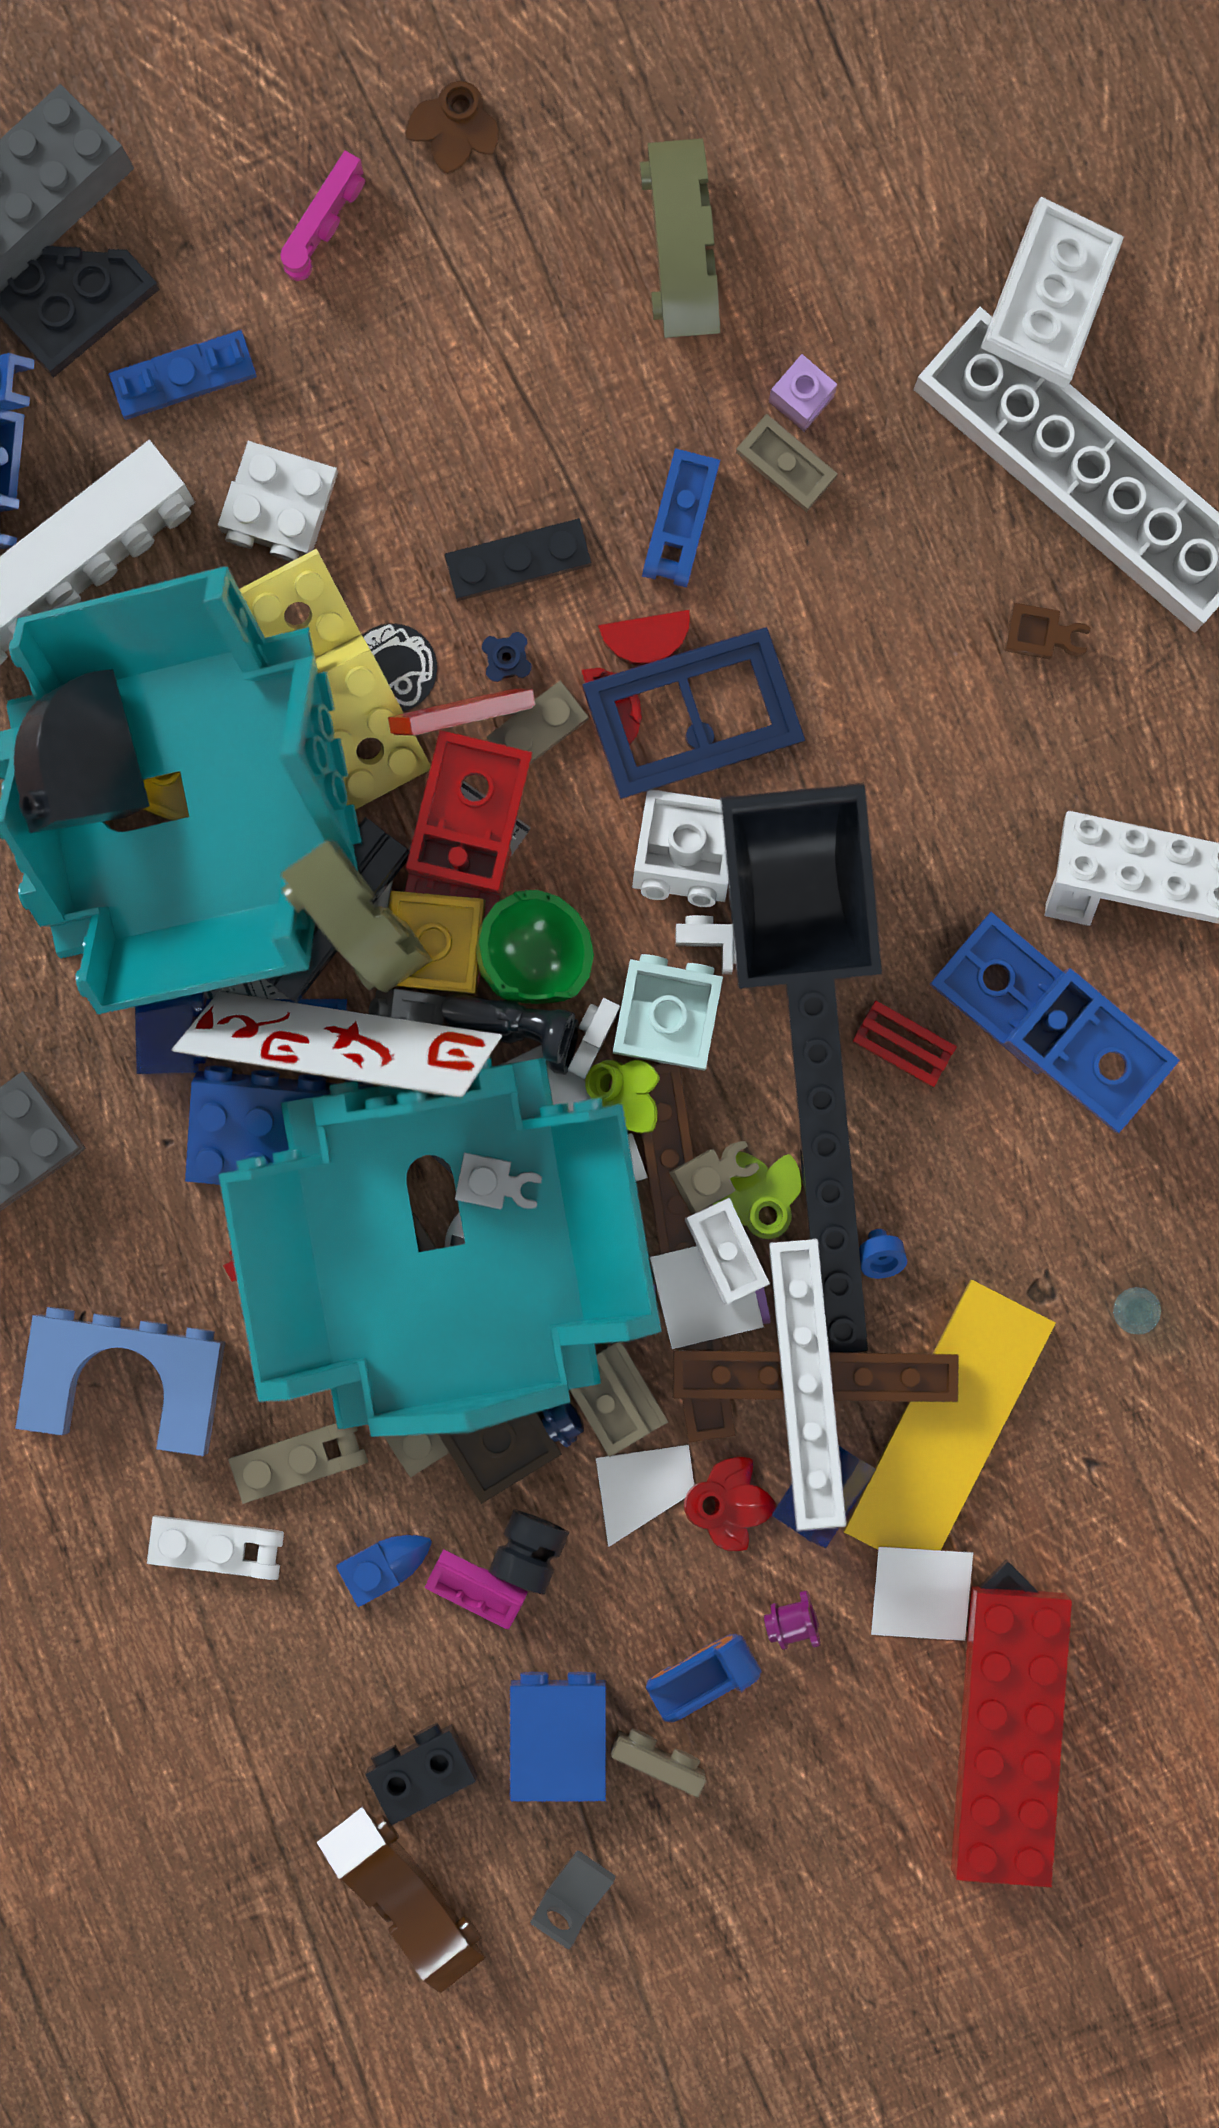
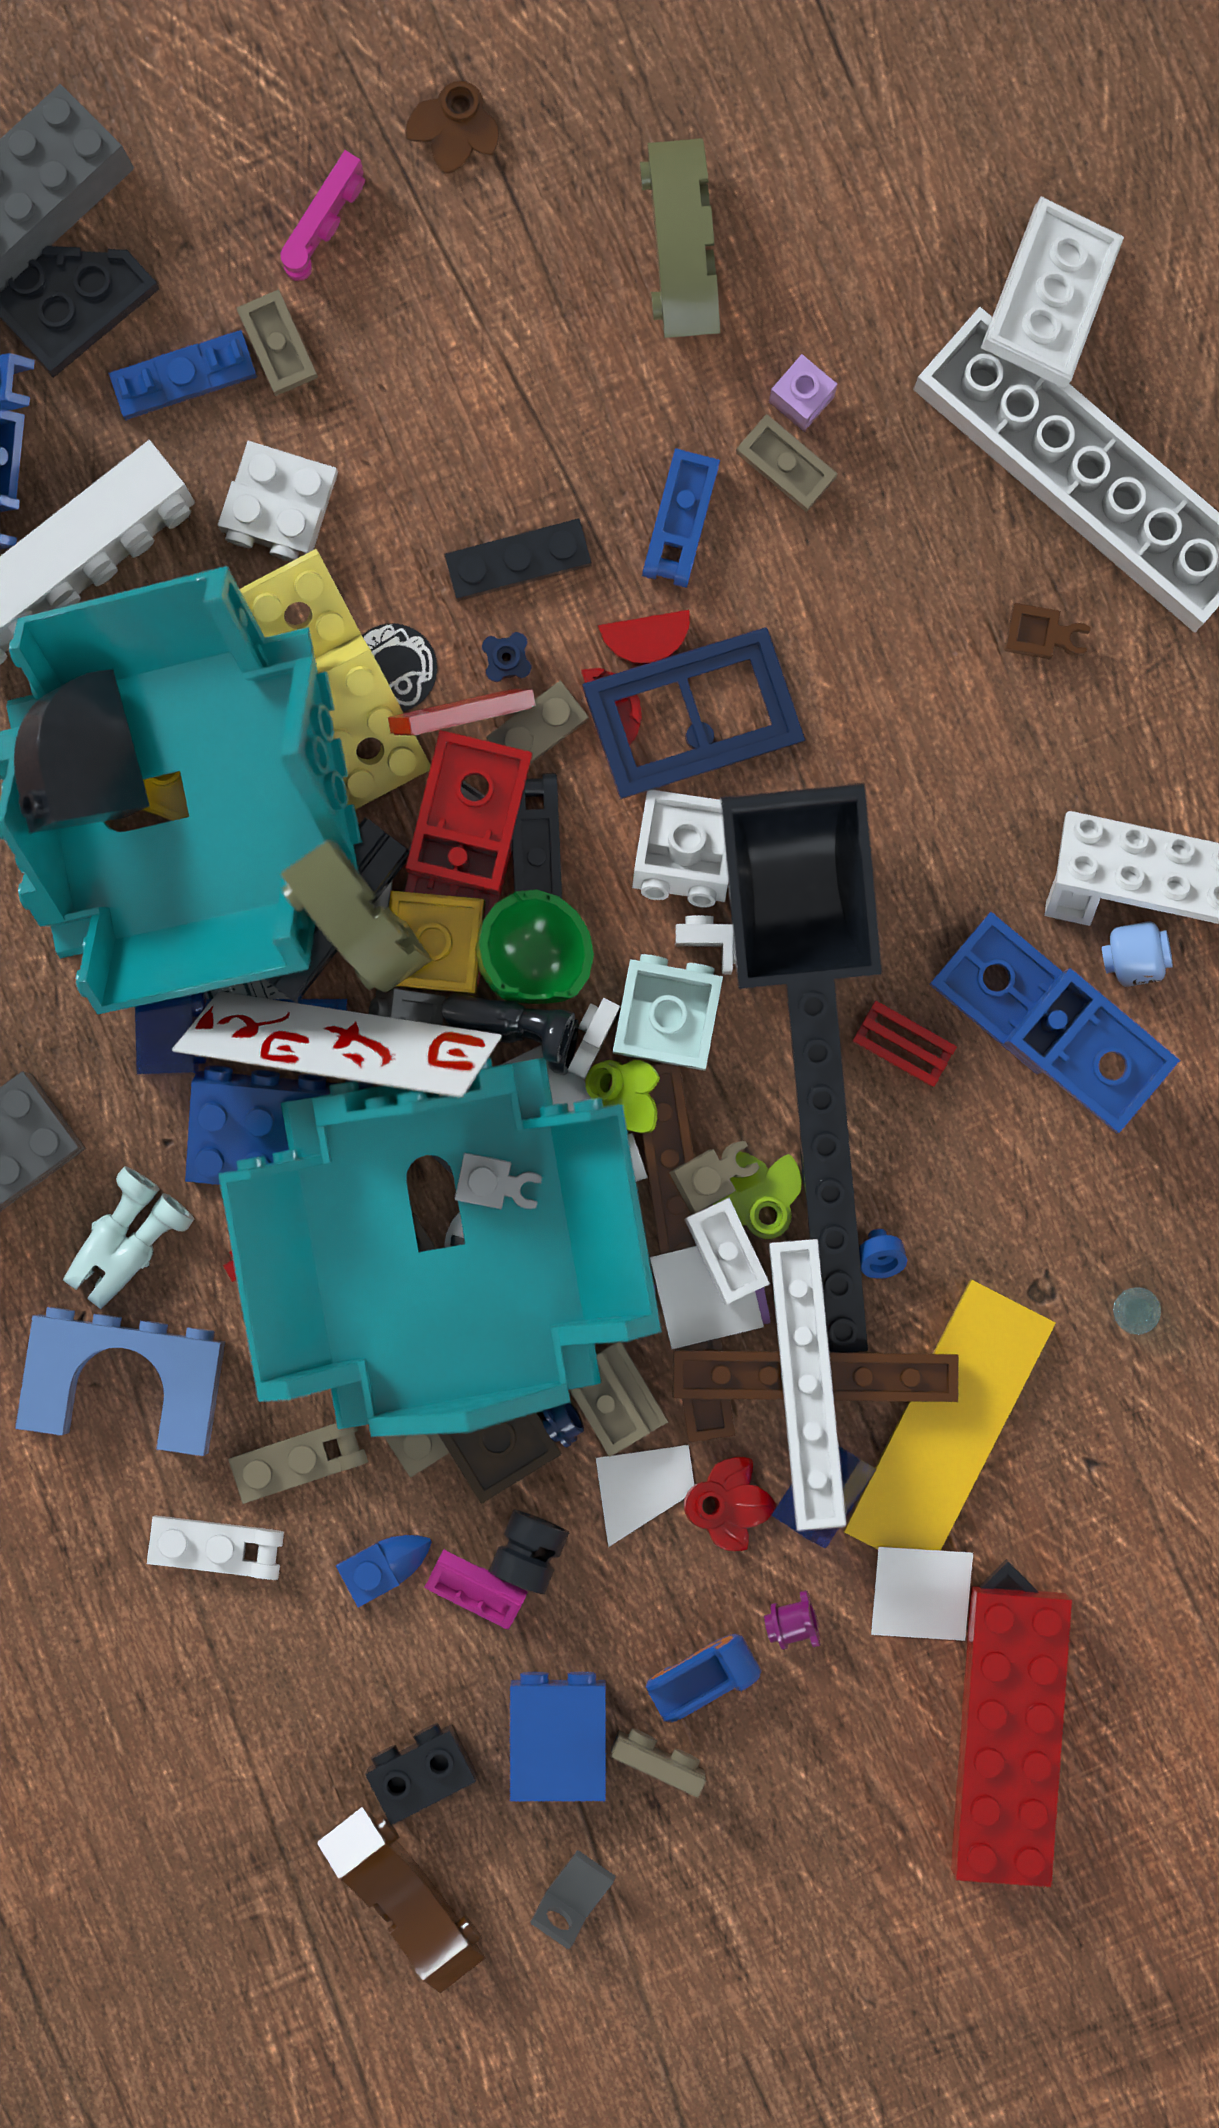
(122, 1255): none -> light aqua piece
(277, 342): none -> dark tan plate
(538, 839): none -> black plate
(1138, 954): none -> light blue head

